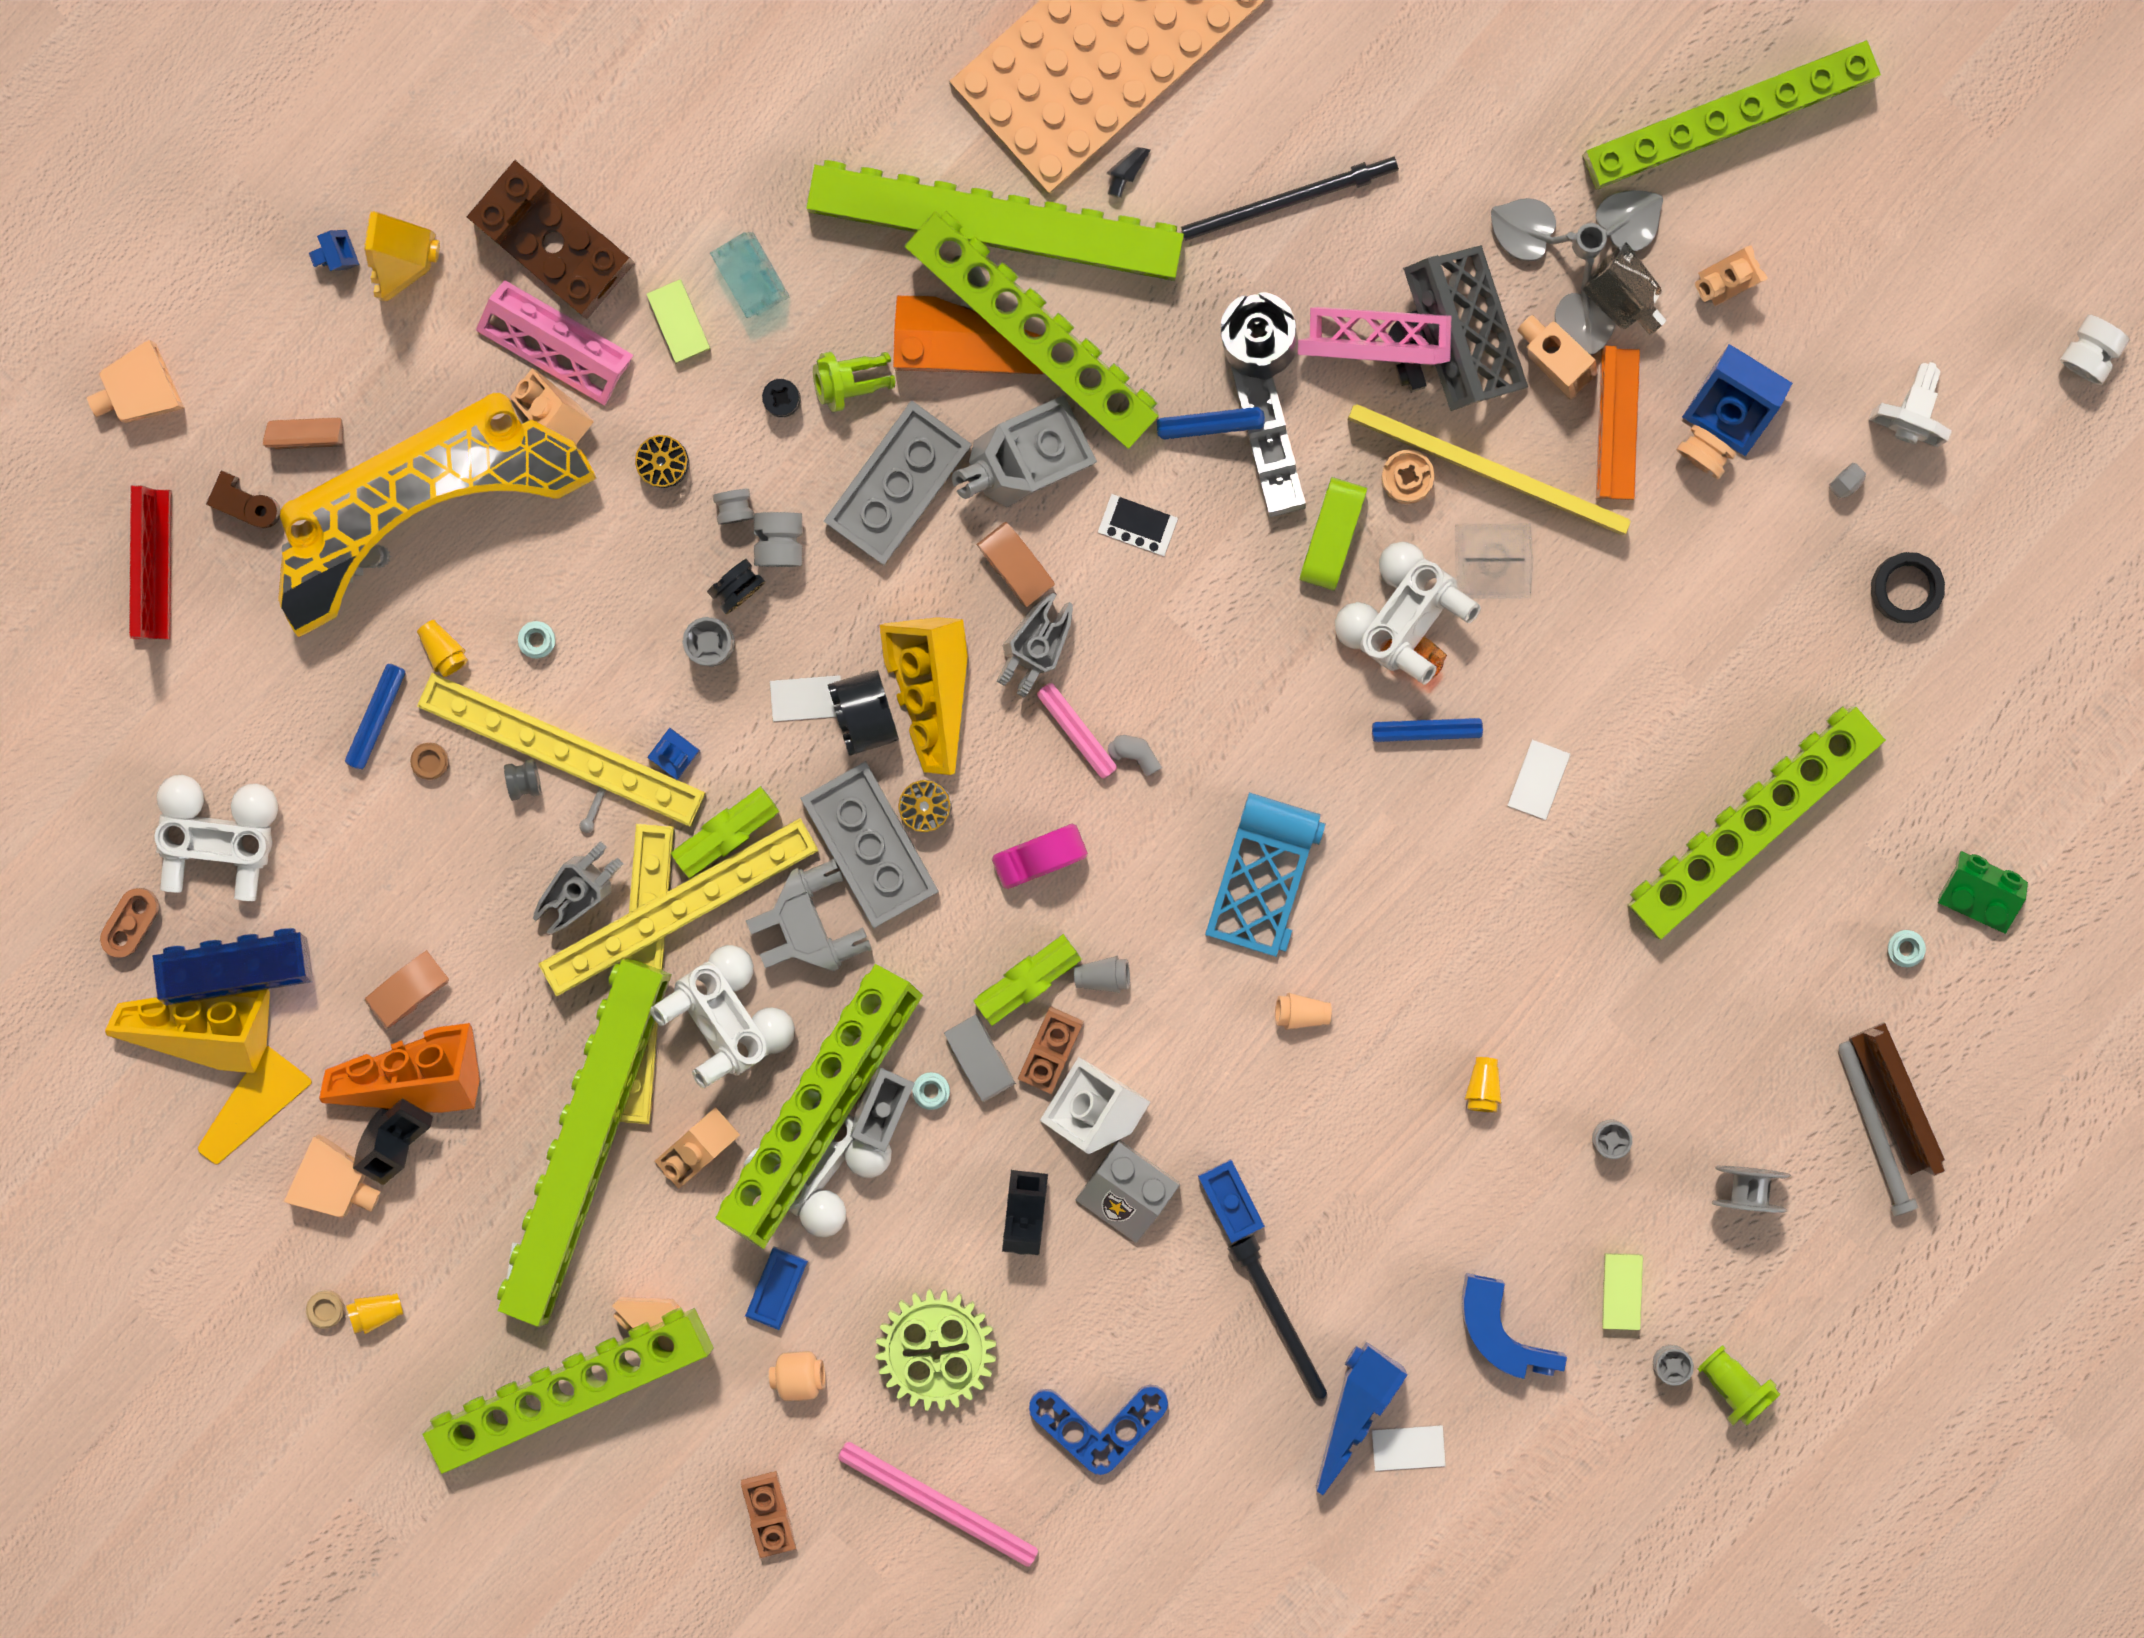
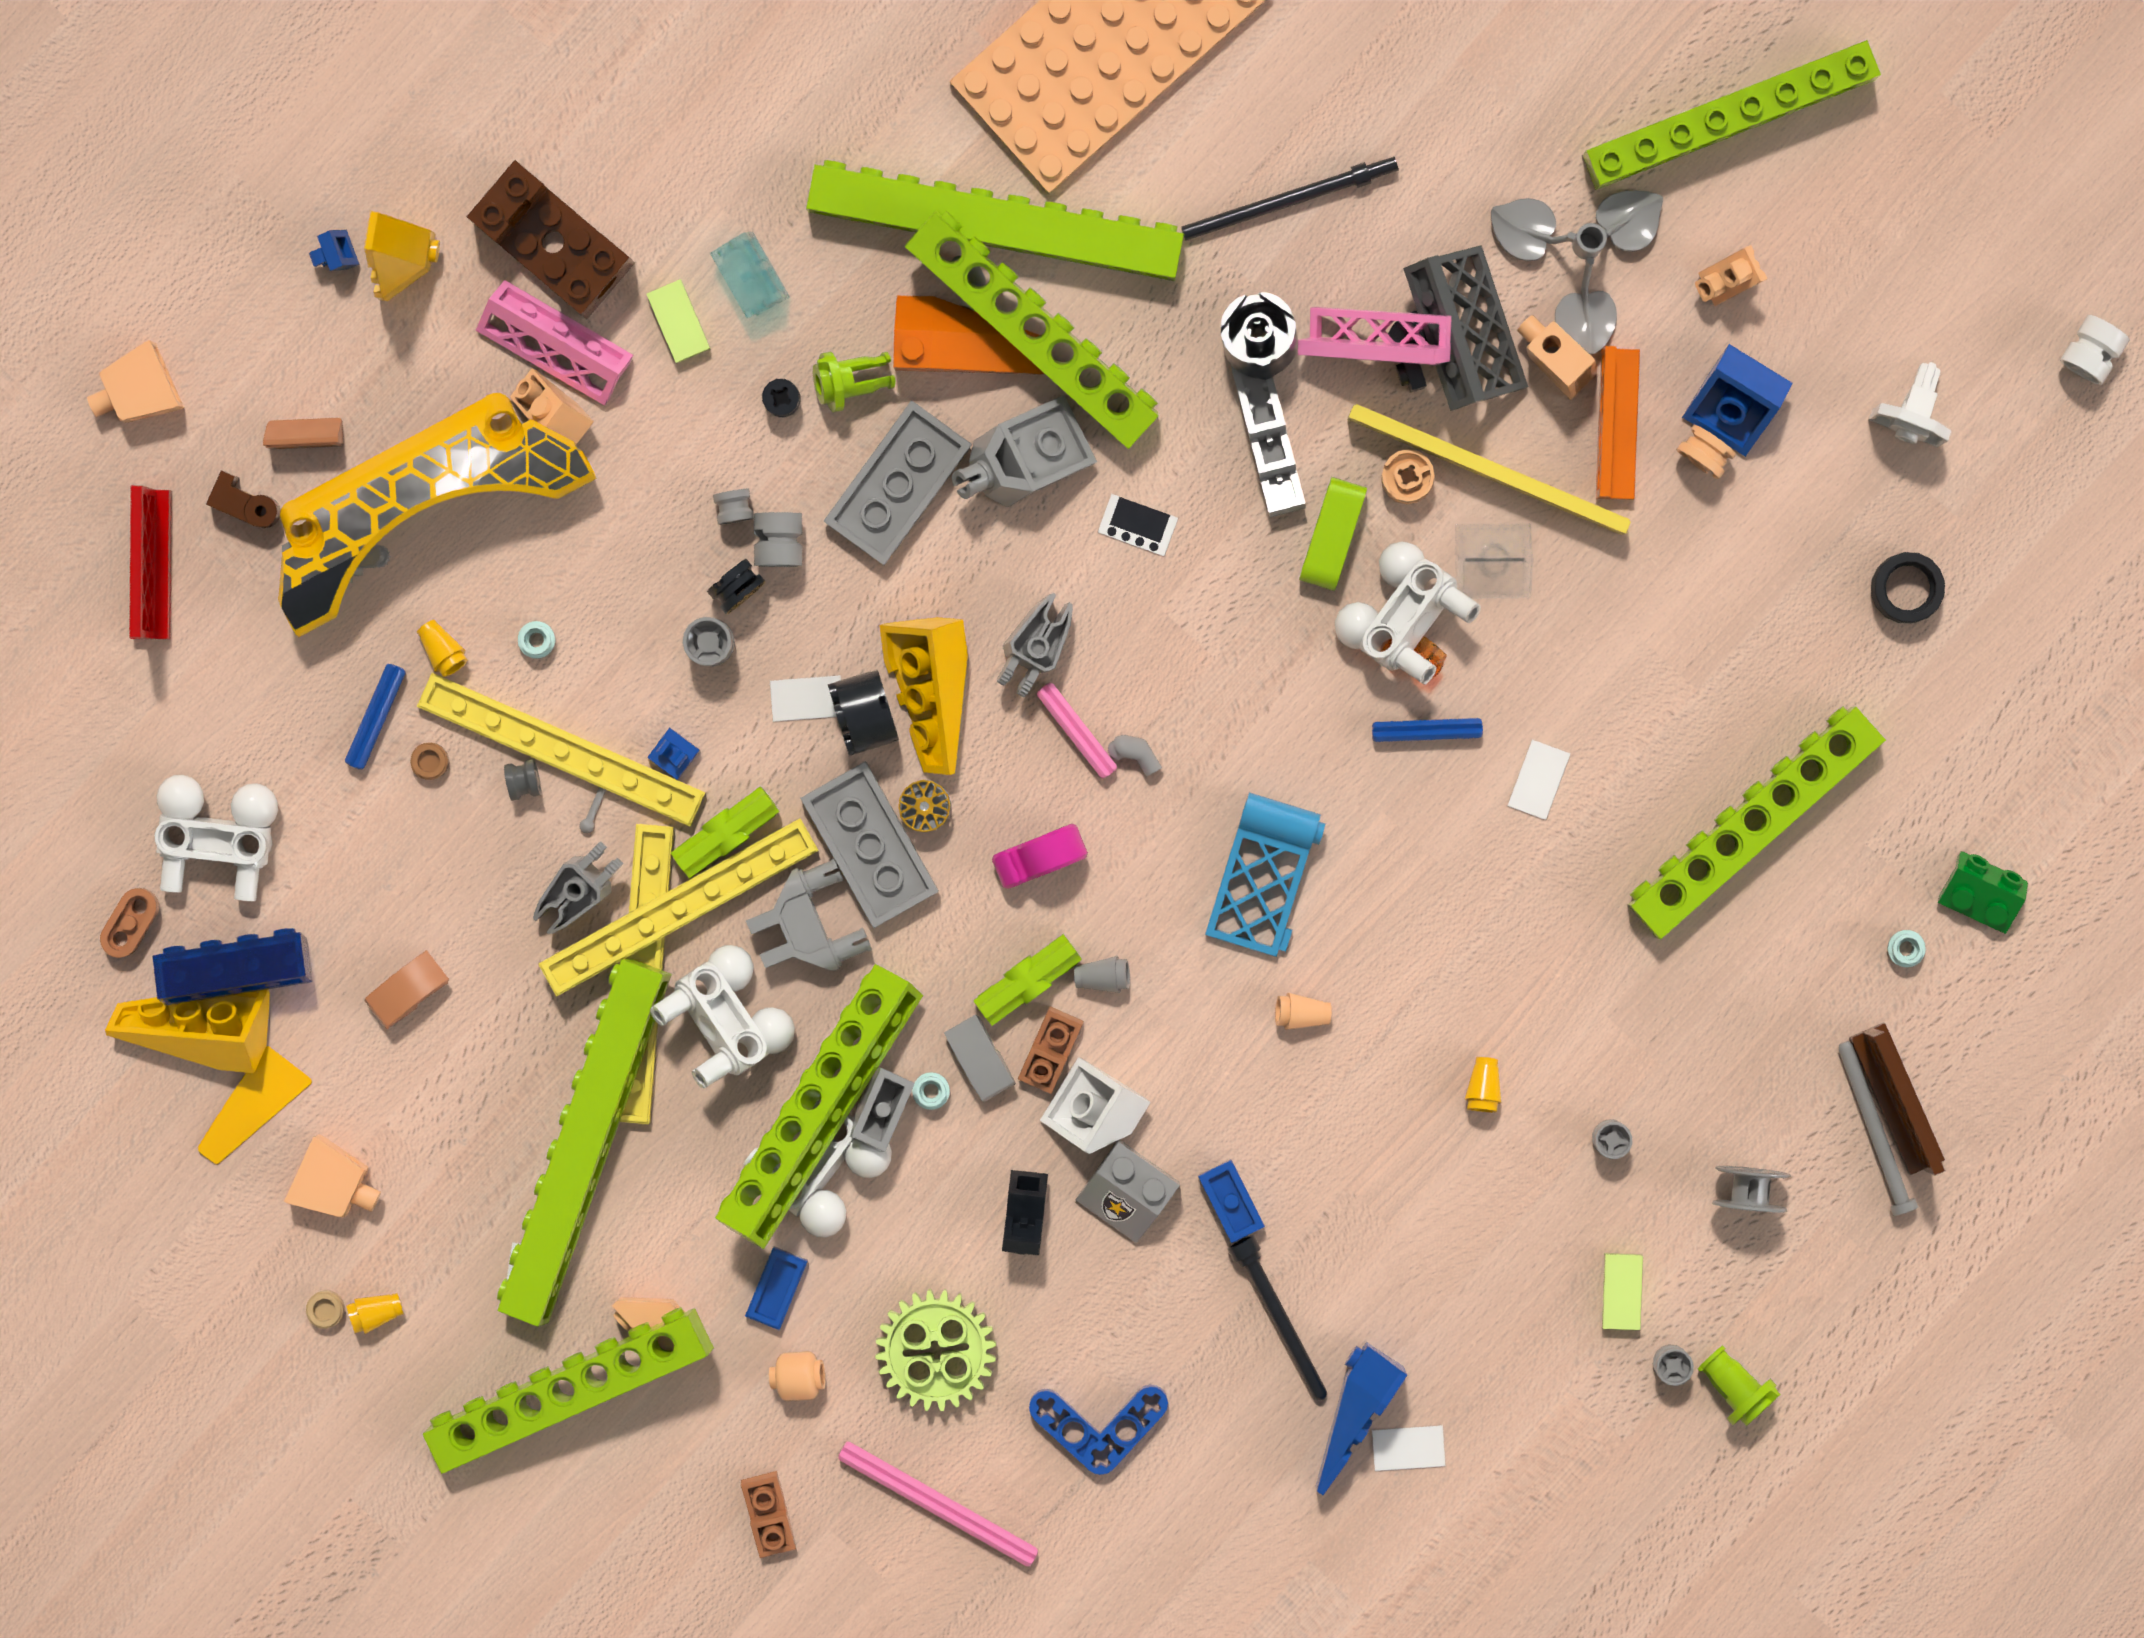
(387, 1140): black brick -> none
(431, 1073): orange wedge -> none
(662, 461): wheel -> none
(697, 1148): light nougat slope -> none
(1016, 564): nougat slope -> none
(1126, 170): black bar -> none
(1210, 423): blue axle -> none
(1482, 1319): blue arch -> none
(1625, 290): clear smoke torso -> none
(1848, 481): light grey tile -> none

